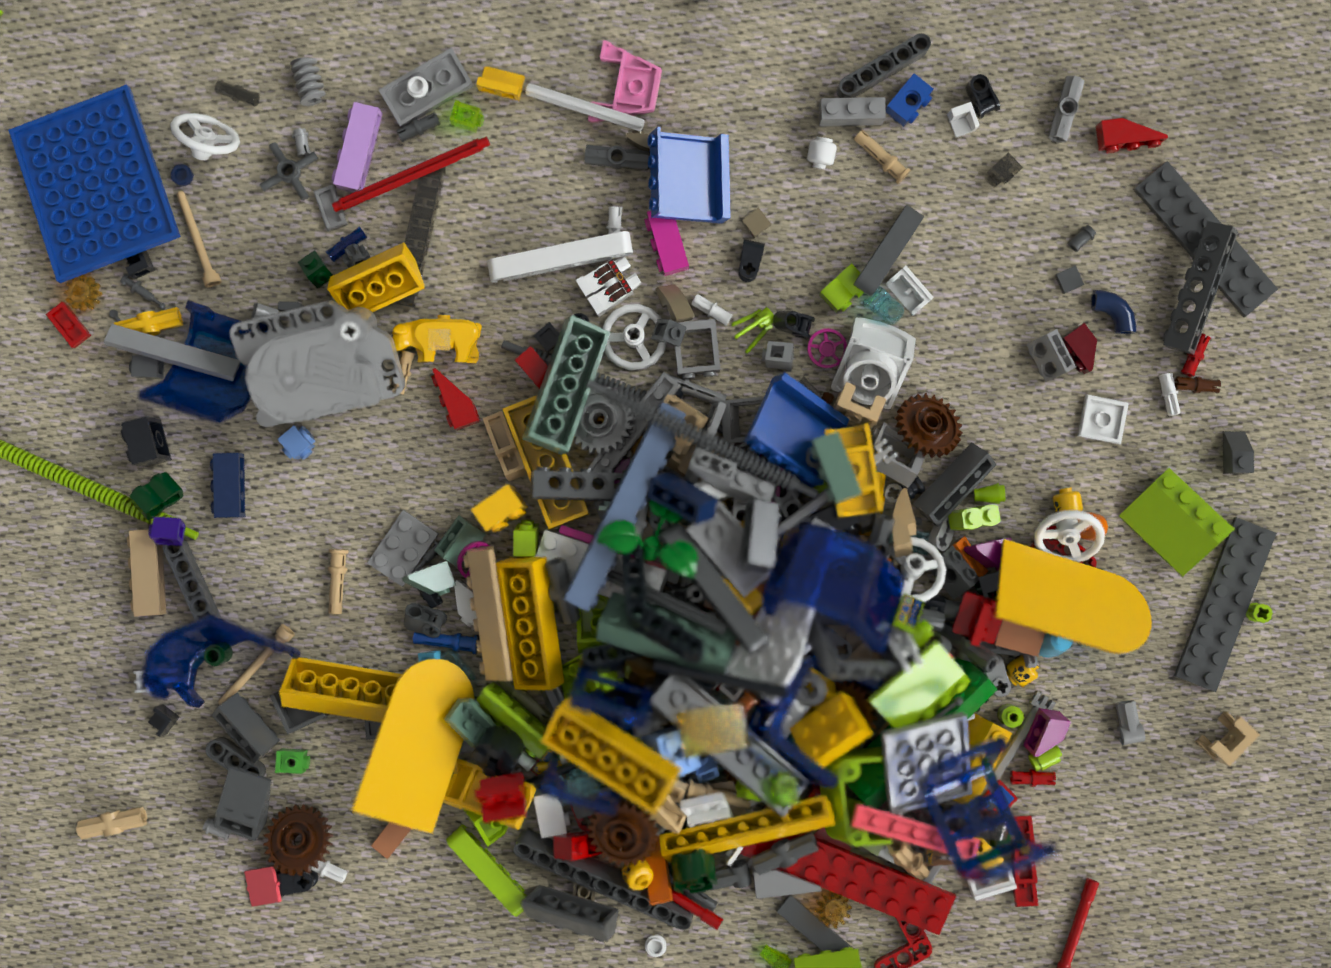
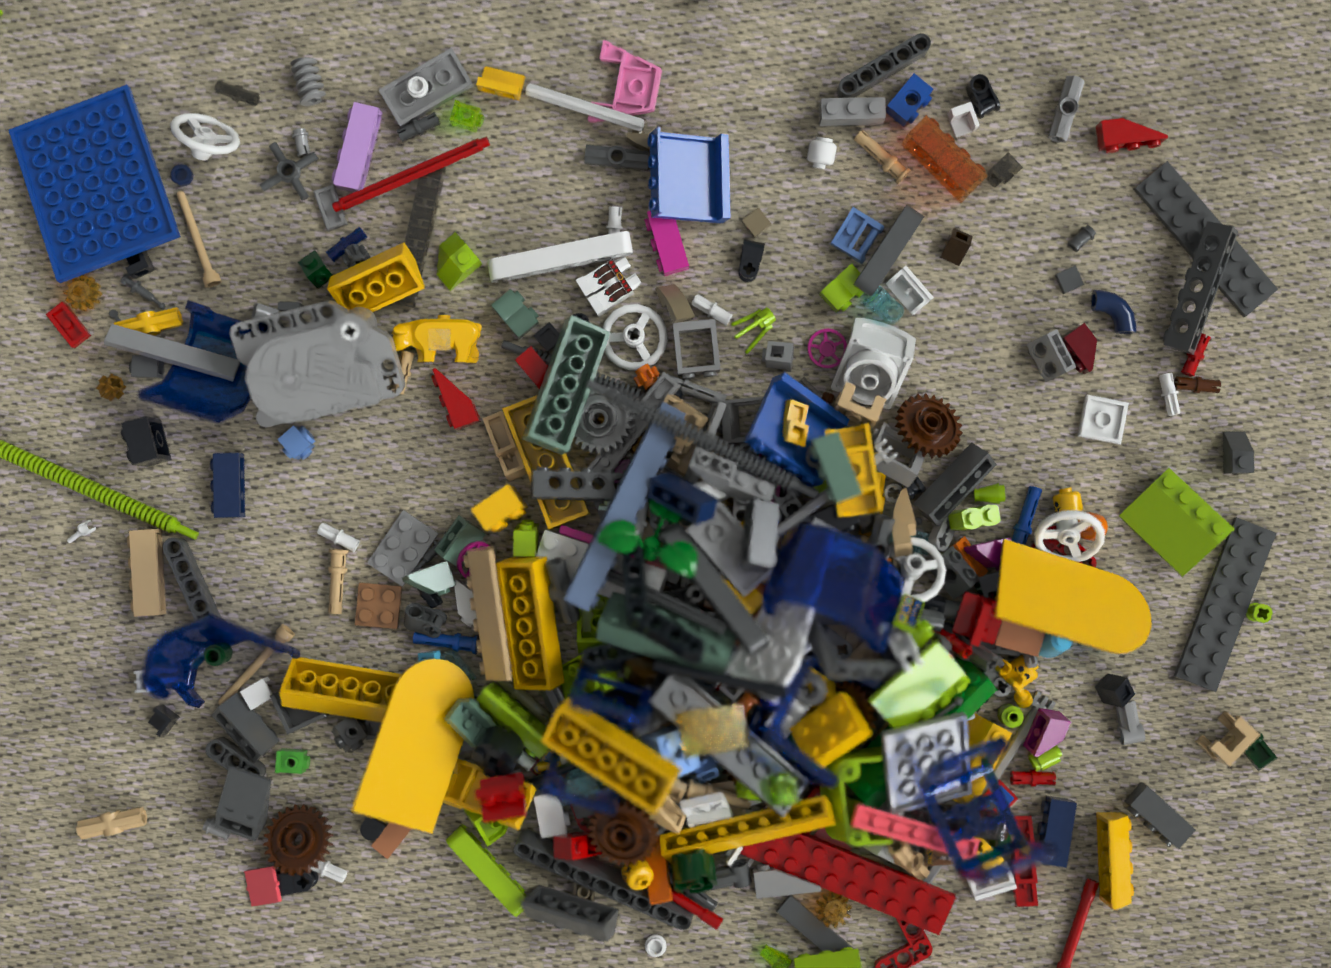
(83, 530): none -> white hand
(111, 387): none -> pearl gold gear
(156, 495): dark green brick -> none
(167, 531): dark purple brick -> none
(257, 693): none -> white panel
(338, 537): none -> white axle
(349, 734): none -> dark grey brick
(372, 828): none -> black tile
(378, 605): none -> medium nougat plate
(455, 261): none -> lime slope
(515, 313): none -> sand green brick
(646, 376): none -> orange gear
(669, 332): dark grey bracket -> none
(784, 853): dark grey piece -> none
(794, 425): none -> yellow slope
(796, 324): black piece -> none
(851, 231): none -> medium blue plate
(944, 158): none -> clear orange brick
(956, 246): none -> dark brown brick
(957, 645): none -> red pin
(1018, 682): none -> yellow bar
(1022, 528): none -> blue pin
(1057, 827): none -> dark blue brick
(1114, 859): none -> yellow slope
(1115, 690): none -> black panel
(1159, 816): none -> dark grey brick
(1260, 754): none -> dark green bracket

